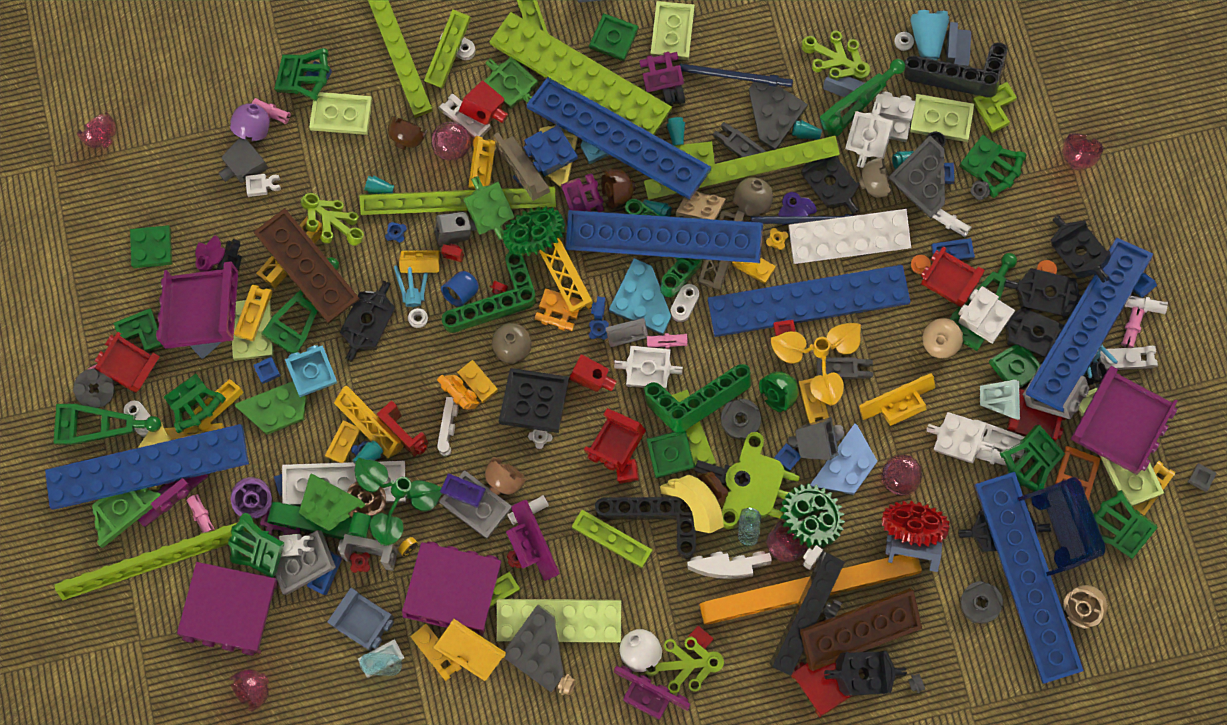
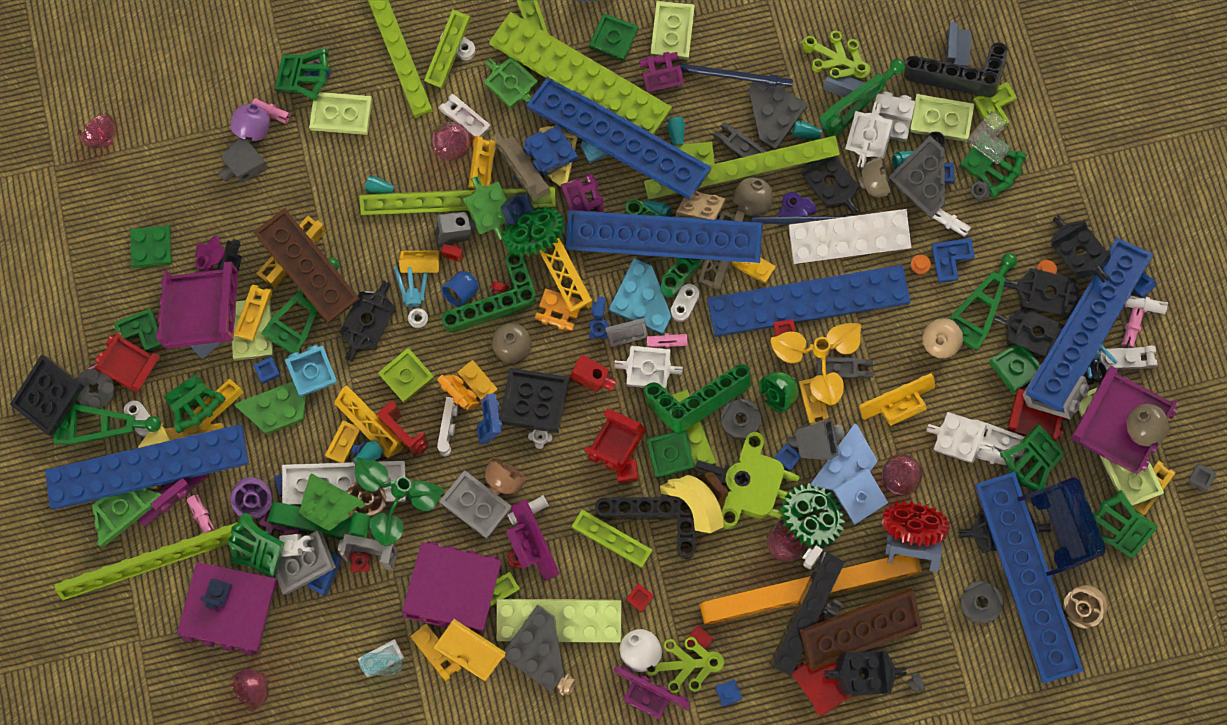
(47, 395): none -> black plate
(216, 594): none -> dark blue bracket
(258, 184): white plate -> none
(313, 204): lime plant -> none
(361, 620): sand blue panel -> none
(392, 227): blue plate -> none
(405, 133): reddish brown cylinder -> none
(406, 375): none -> lime plate
(407, 546): yellow tile -> none
(463, 490): dark purple plate -> none
(483, 104): red torso -> none
(491, 424): none -> blue plate
(516, 206): none -> dark blue bracket
(618, 188): reddish brown cylinder -> none
(639, 598): none -> red plate
(669, 98): black wheel -> none
(720, 566): white slope -> none
(728, 693): none -> blue plate
(749, 525): clear light blue plate -> none
(771, 241): yellow plate -> none
(860, 496): none -> light blue plate
(901, 45): white plate -> none
(929, 32): medium azure cone -> none
(951, 277): red panel -> none
(985, 314): white plate -> none
(986, 140): none -> clear plate
(1002, 398): light aqua wing -> none
(1081, 152): clear pink cylinder -> none
(1082, 455): orange window -> none
(1147, 424): none -> dark tan cylinder

